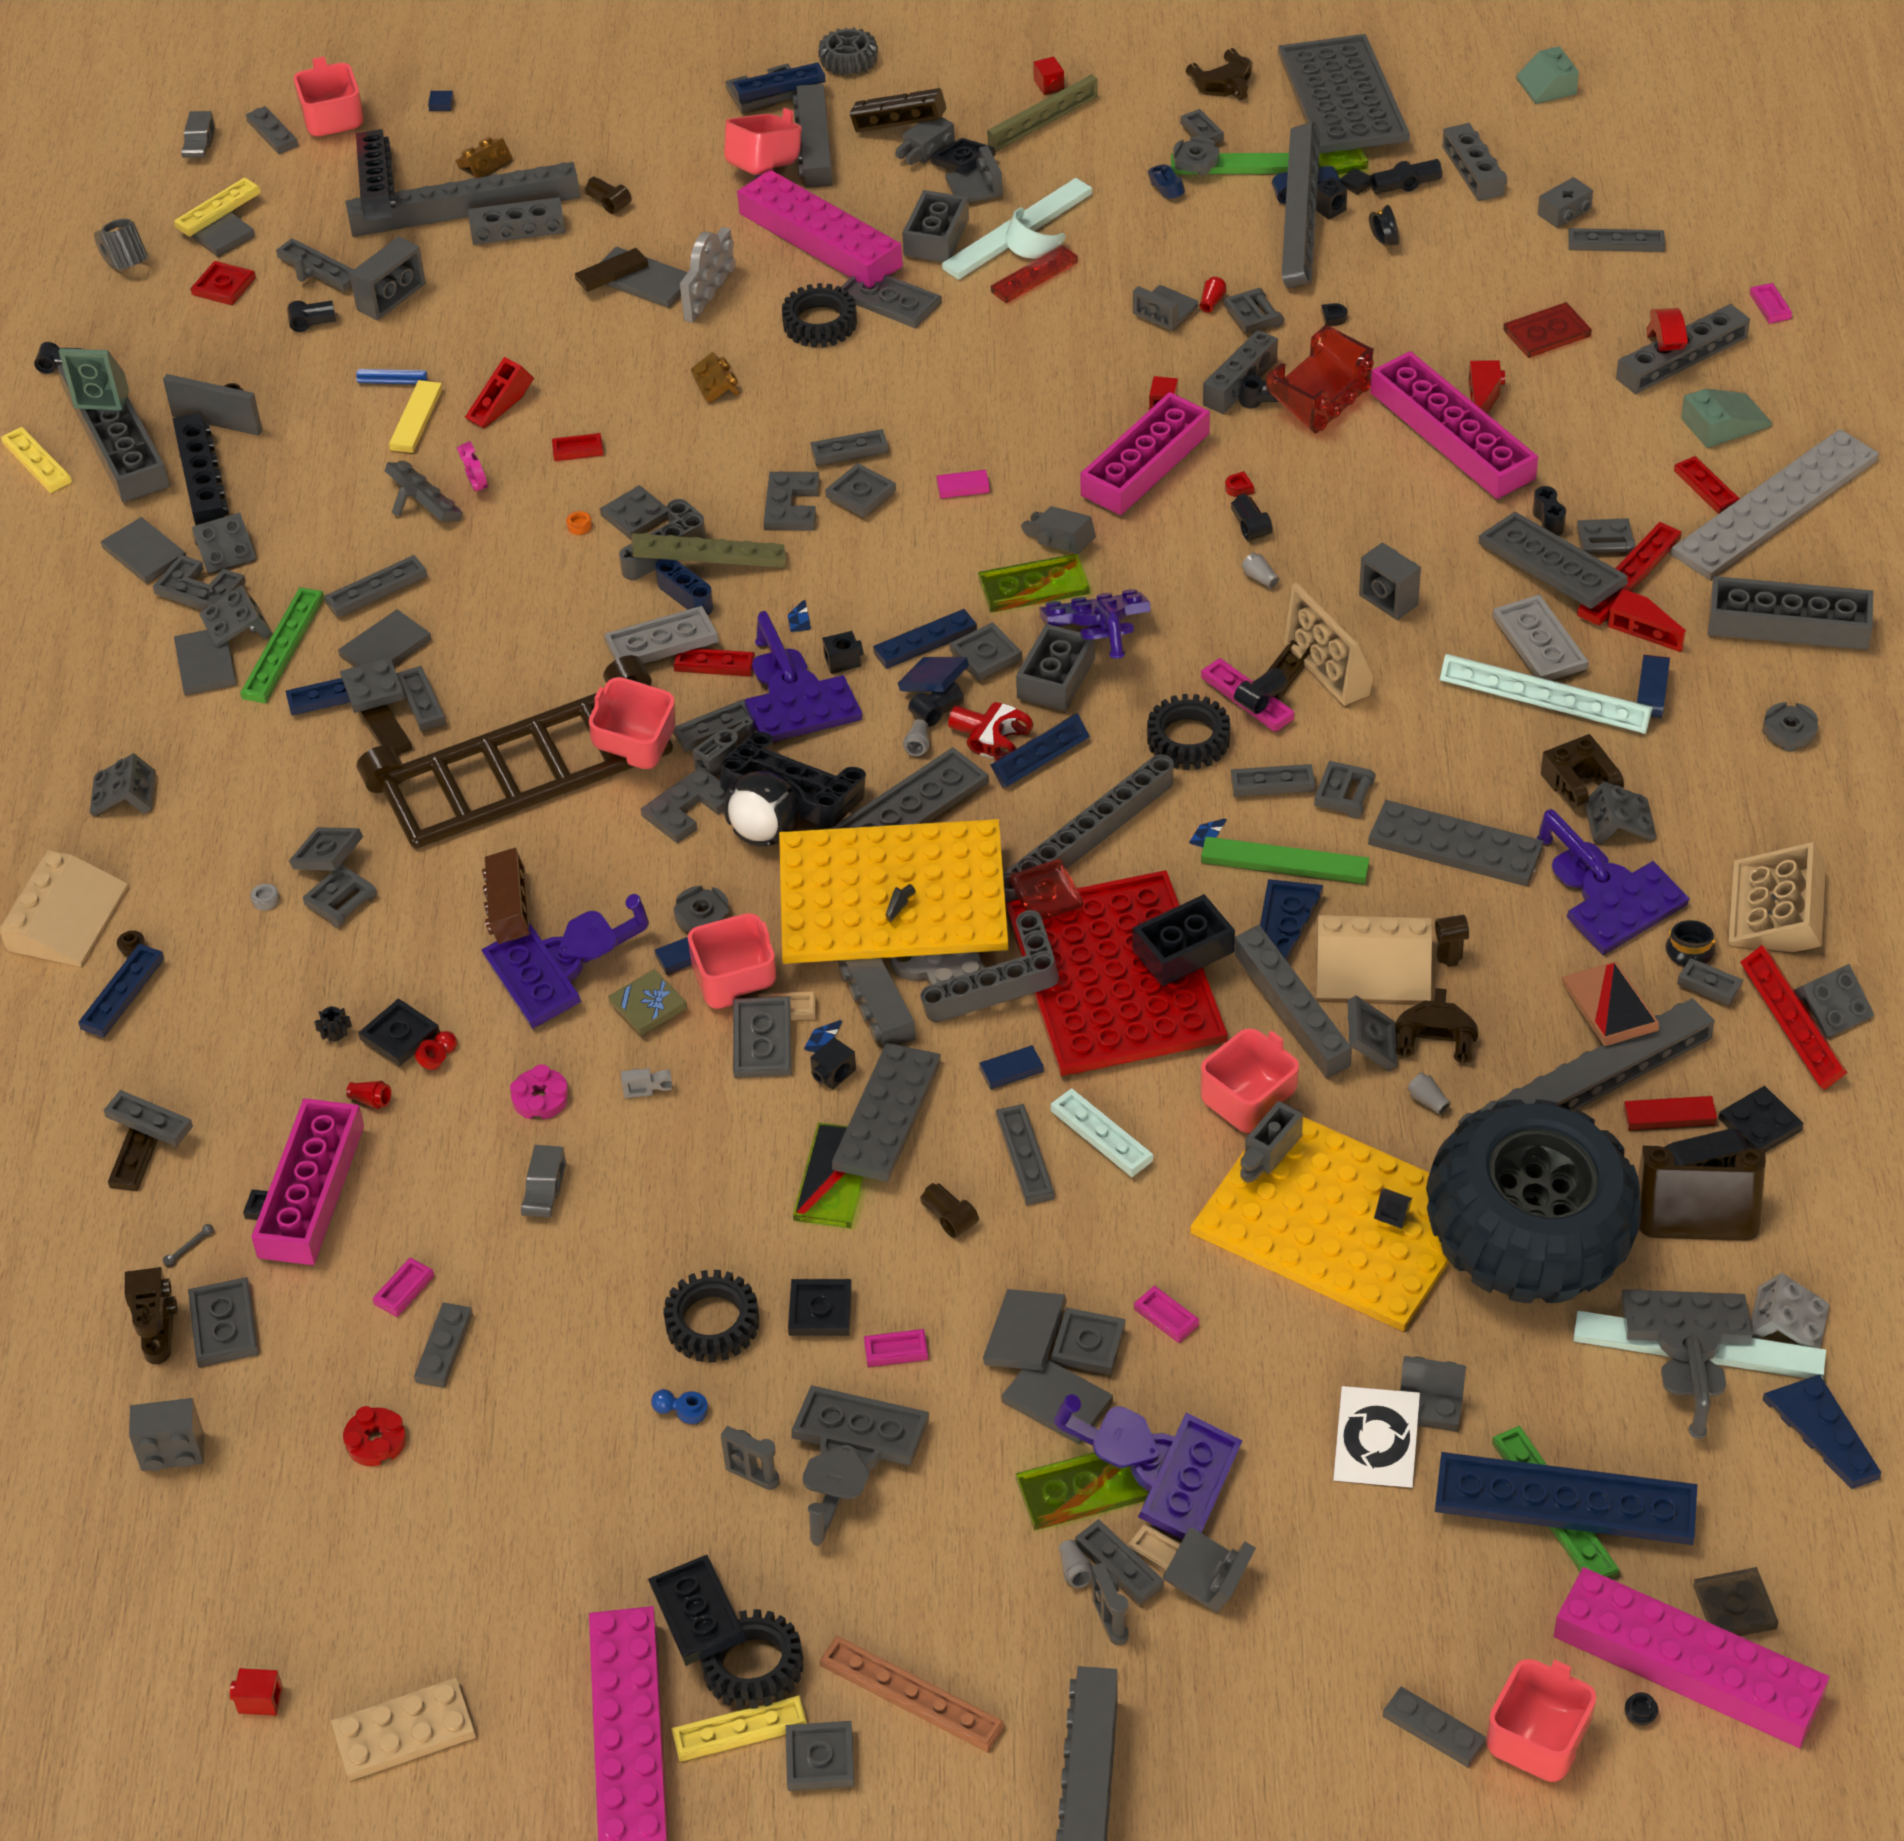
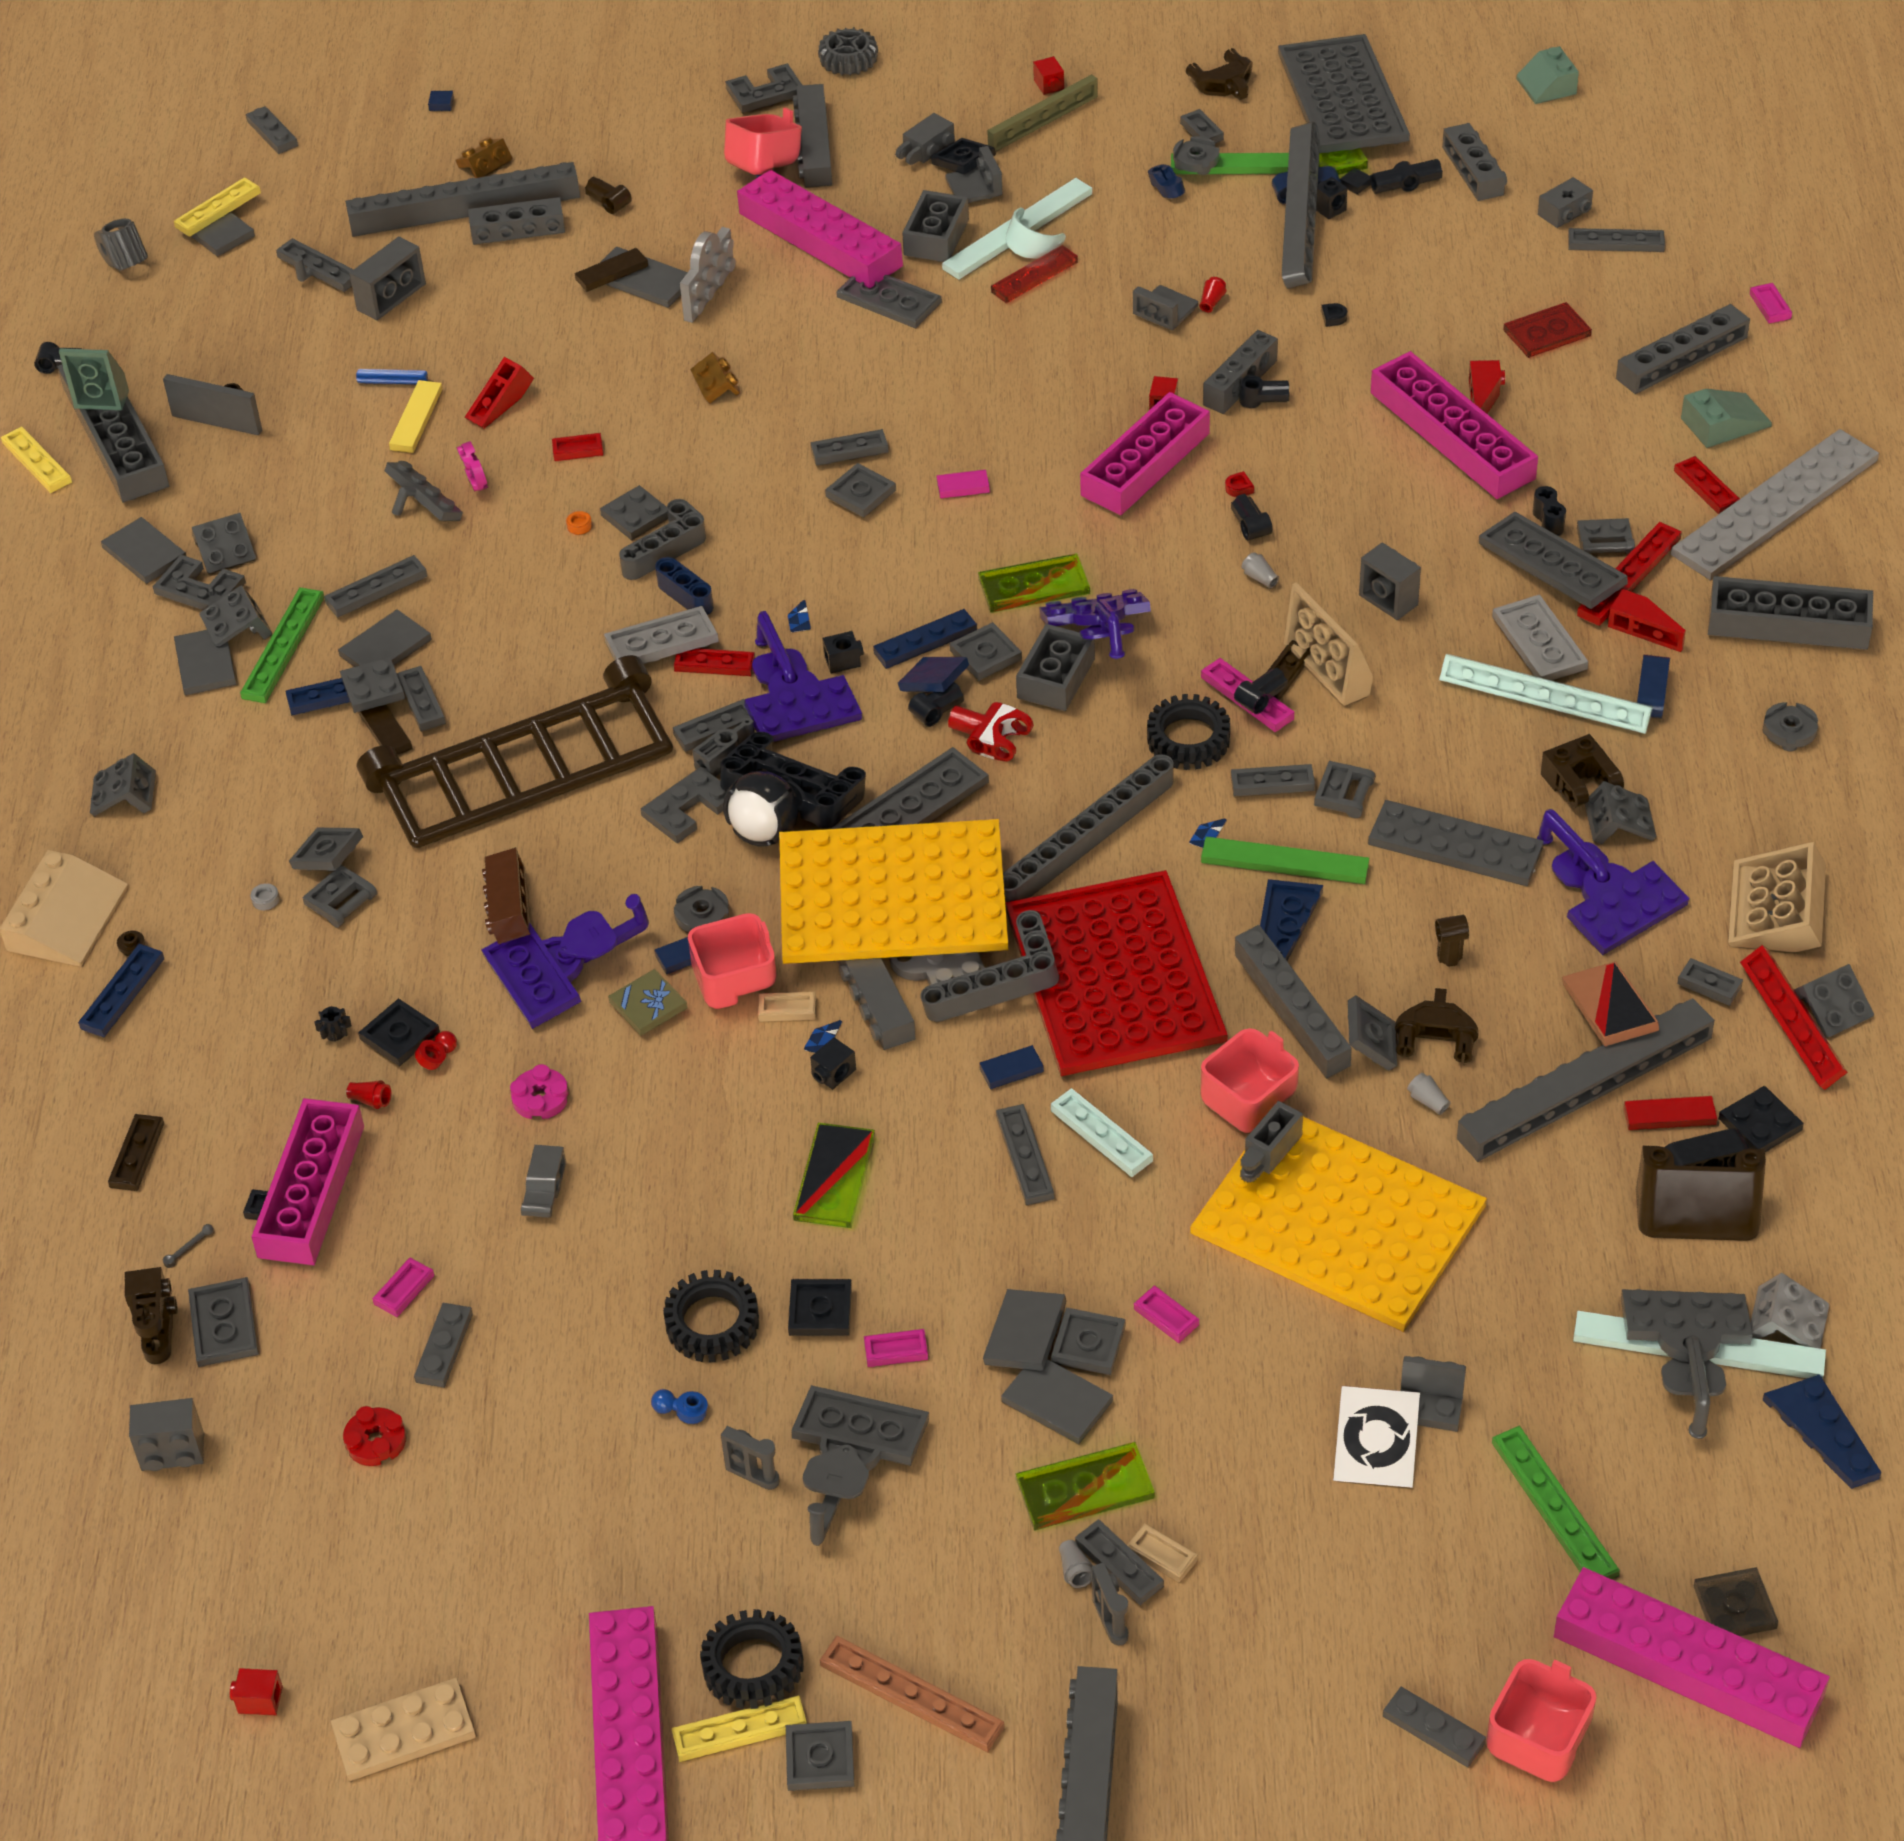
(148, 1118): dark grey plate -> none
(198, 134): dark grey piece -> none
(199, 469): black brick -> none
(223, 283): red tile -> none
(303, 315): black piece -> none
(329, 98): coral piece -> none
(375, 174): black brick -> none
(632, 721): coral piece -> none
(642, 1083): light grey plate -> none
(696, 1610): black tile -> none
(708, 550): olive plate -> none
(761, 1036): dark grey tile -> none
(778, 82): dark blue plate -> none
(780, 492): dark grey plate -> none
(823, 332): black tyre -> none
(886, 1112): dark grey plate -> none
(898, 110): dark brown brick -> none
(898, 901): pearl dark grey bar -> none
(917, 740): light grey cone -> none
(953, 1215): dark brown piece -> none
(1040, 750): dark blue plate -> none
(1047, 889): clear red tile -> none
(1061, 529): dark grey hinge -> none
(1177, 1470): dark purple plate -> none
(1183, 940): black brick -> none
(1207, 1569): dark grey bracket -> none
(1248, 315): dark grey plate -> none
(1326, 380): clear red windscreen -> none
(1374, 959): tan slope -> none
(1384, 226): black piece -> none
(1393, 1208): black tile -> none
(1565, 1209): black wheel -> none
(1567, 1498): dark blue plate -> none
(1641, 1709): black plate -> none
(1669, 328): red arch -> none
(1690, 940): black piece -> none

